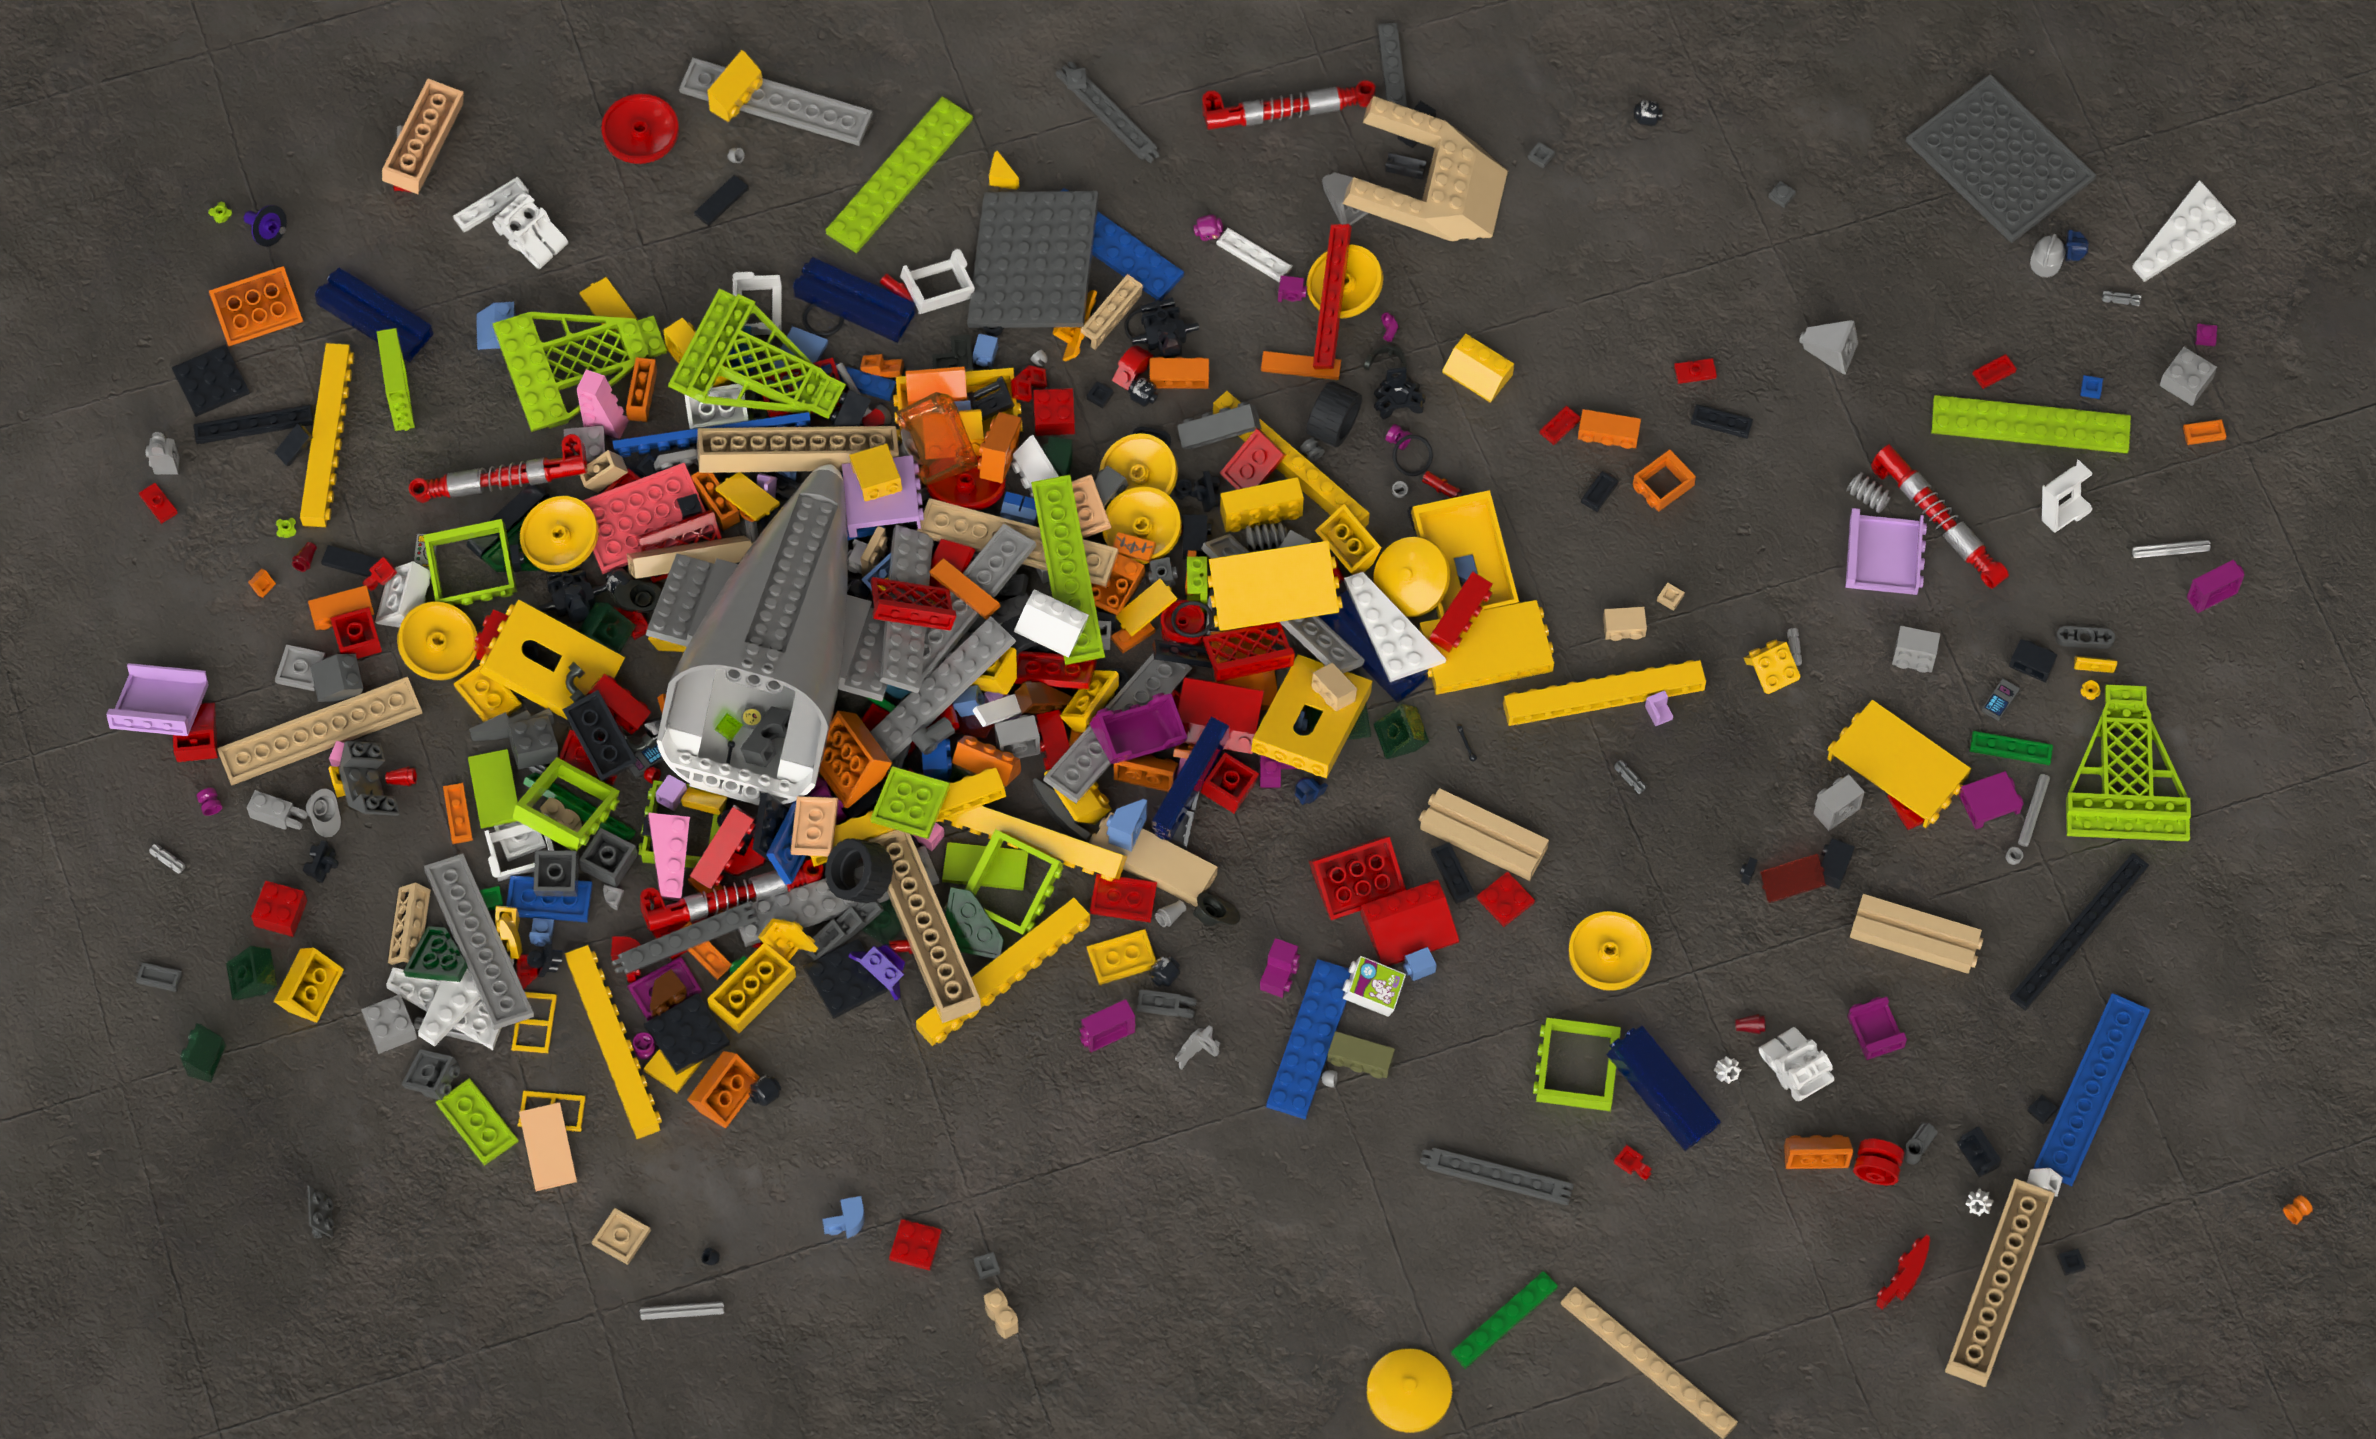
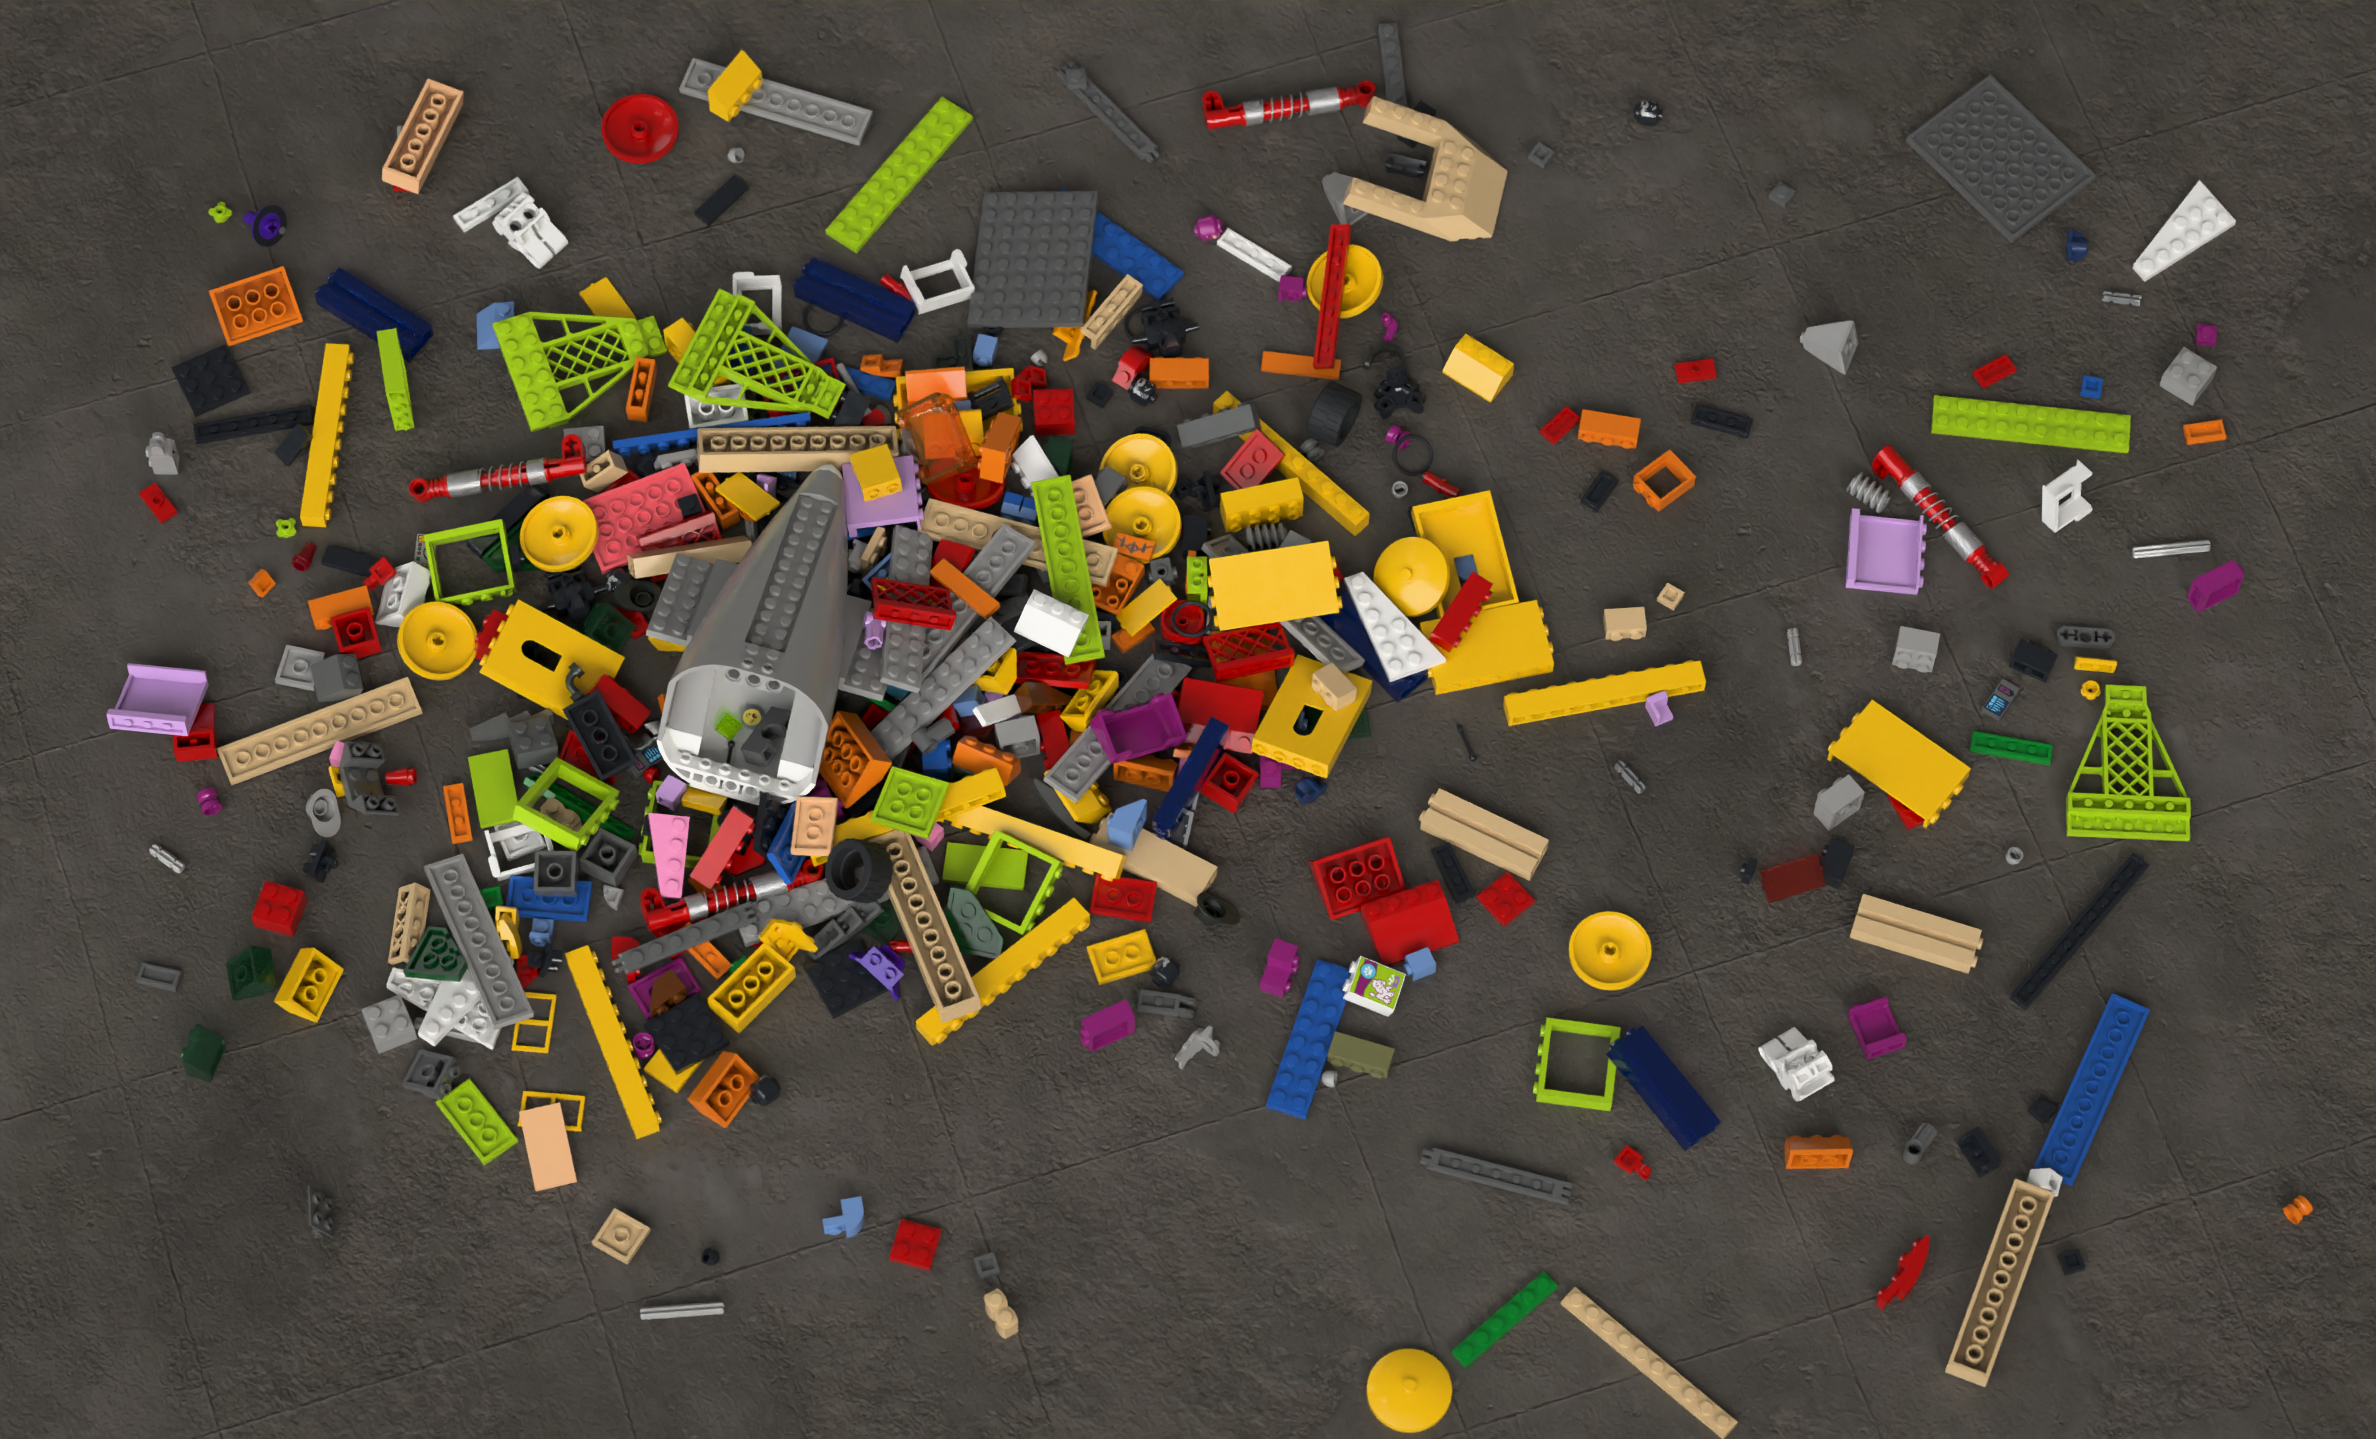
(274, 811): light grey hinge -> none
(486, 695): yellow tile -> none
(599, 405): bright pink wedge -> none
(873, 631): none -> lavender piece
(1002, 174): yellow slope -> none
(1167, 915): light grey cone -> none
(1349, 540): yellow slope -> none
(1401, 731): clear green slope -> none
(1727, 1069): white gear -> none
(1751, 1024): dark red cone -> none
(1773, 665): yellow bracket -> none
(1878, 1162): red wheel -> none
(1979, 1202): white gear -> none
(1990, 798): magenta panel -> none
(2033, 811): light grey axle -> none
(2047, 256): light grey piece -> none

